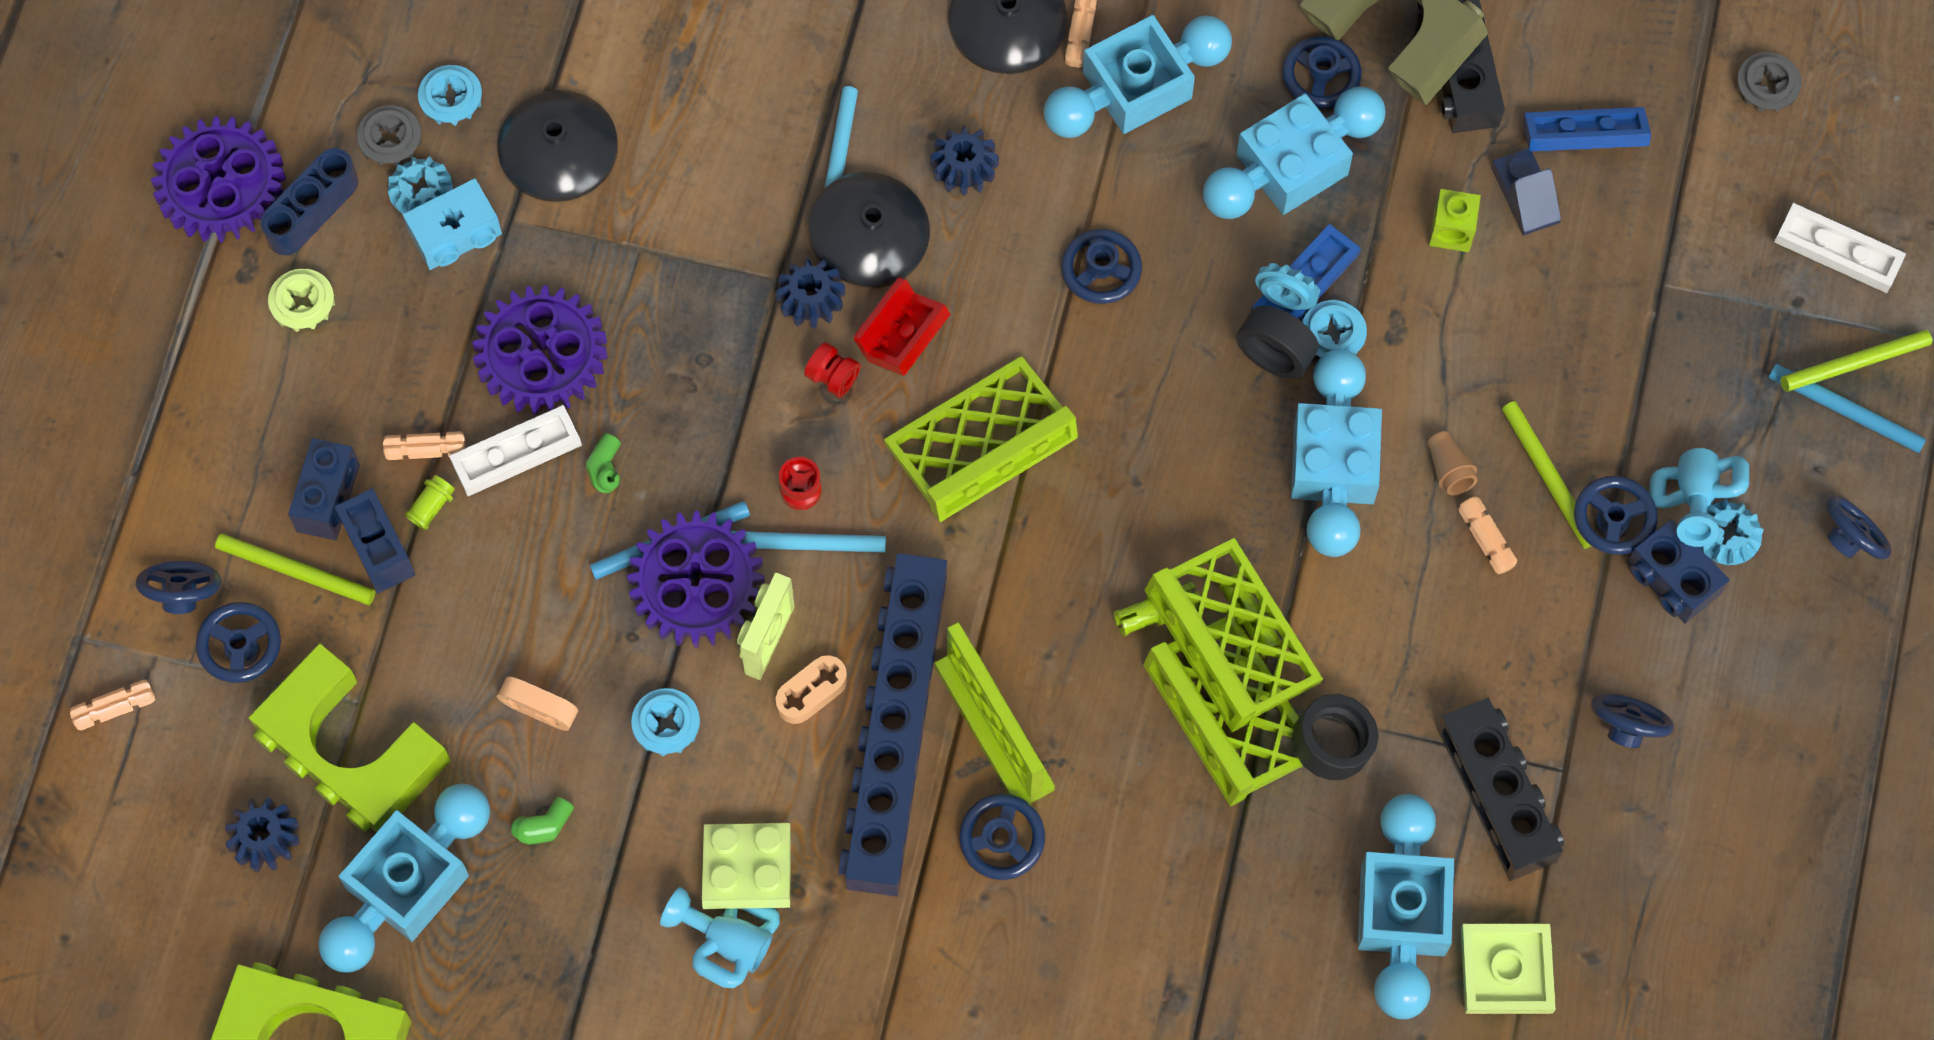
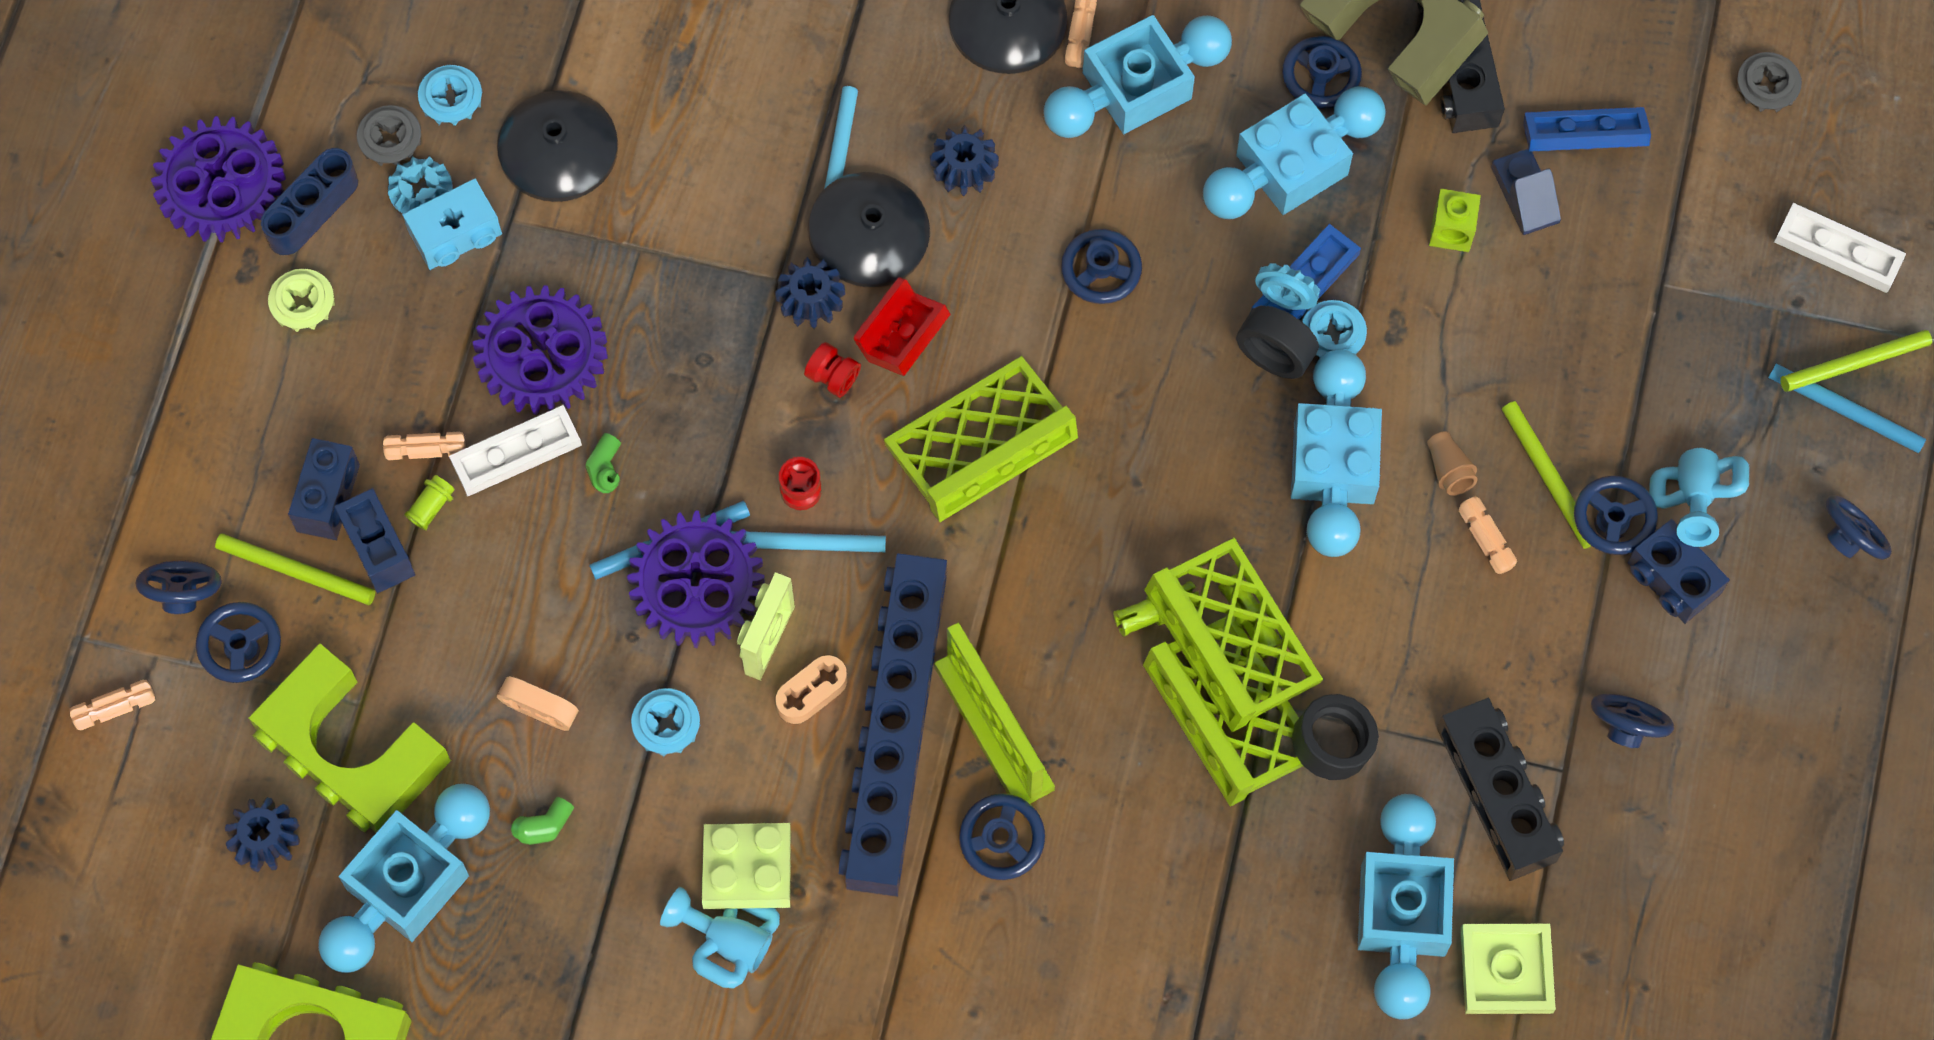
(1737, 549): medium azure gear -> none

